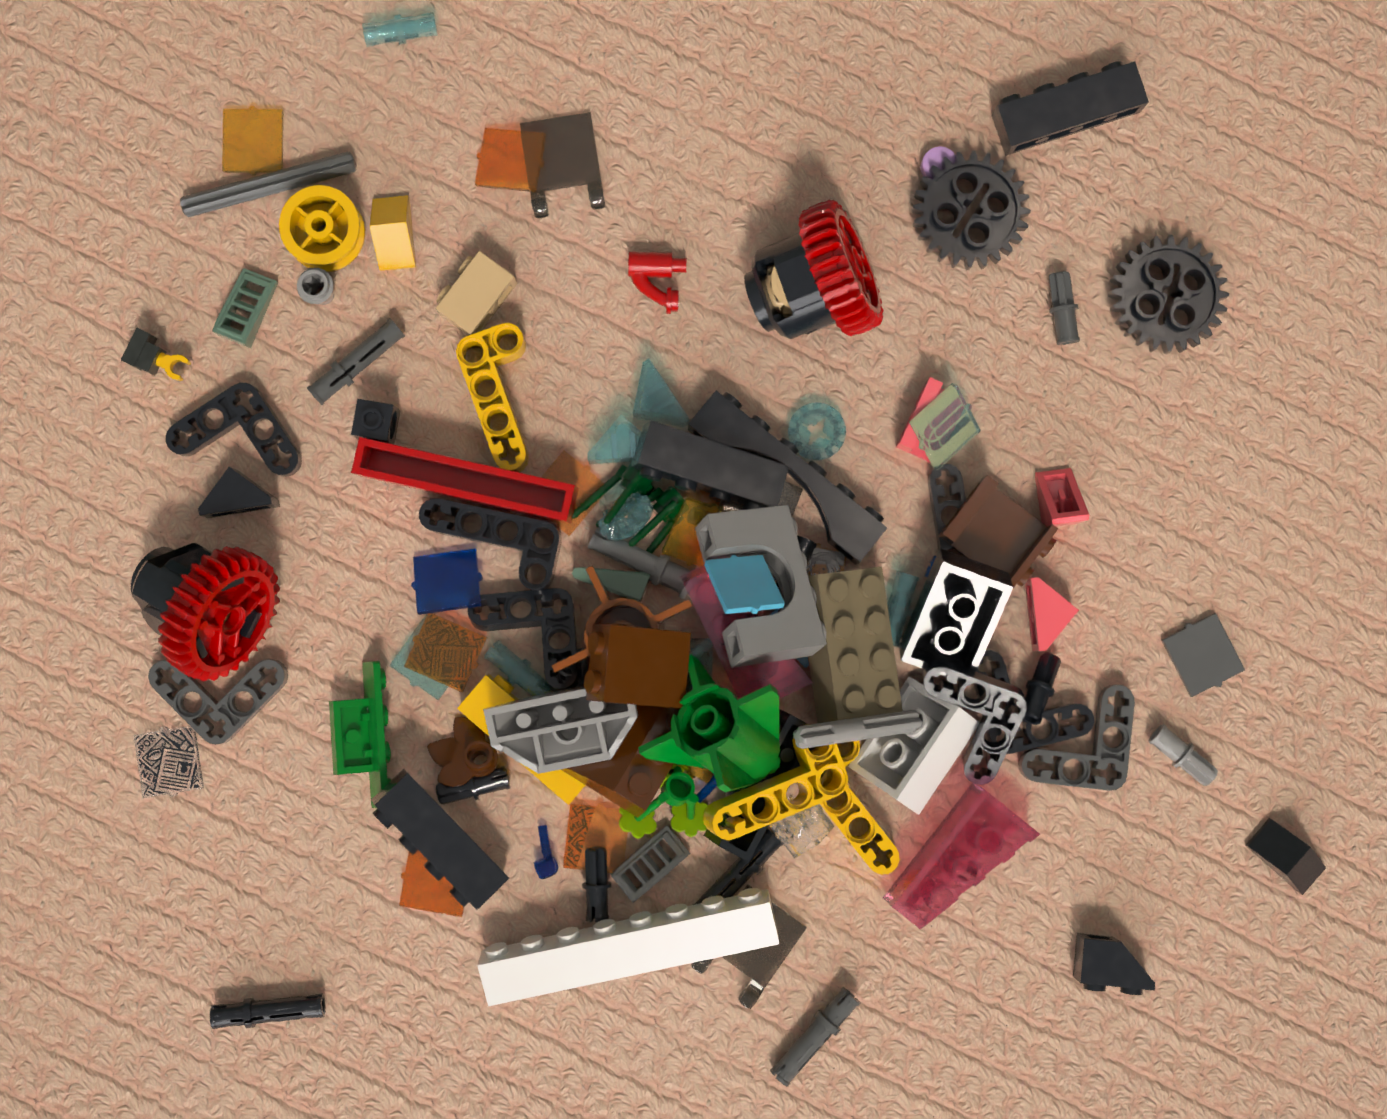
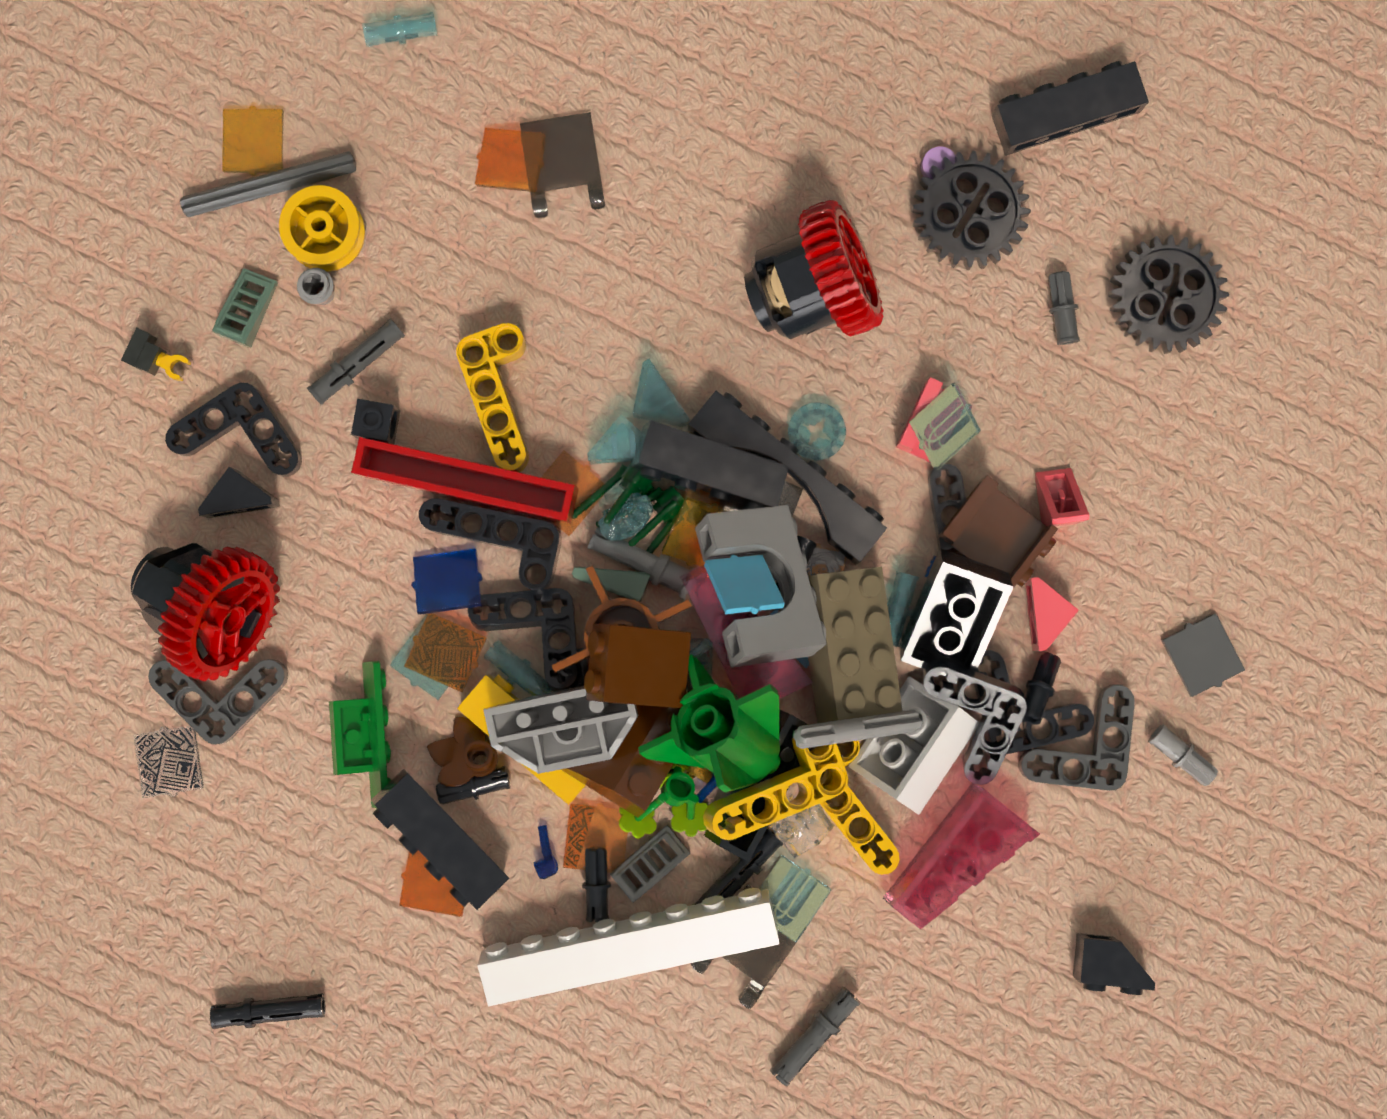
(392, 232): yellow slope -> none
(475, 294): tan brick -> none
(659, 265): red plant -> none
(794, 896): none -> clear light blue piece
(1286, 855): black slope -> none

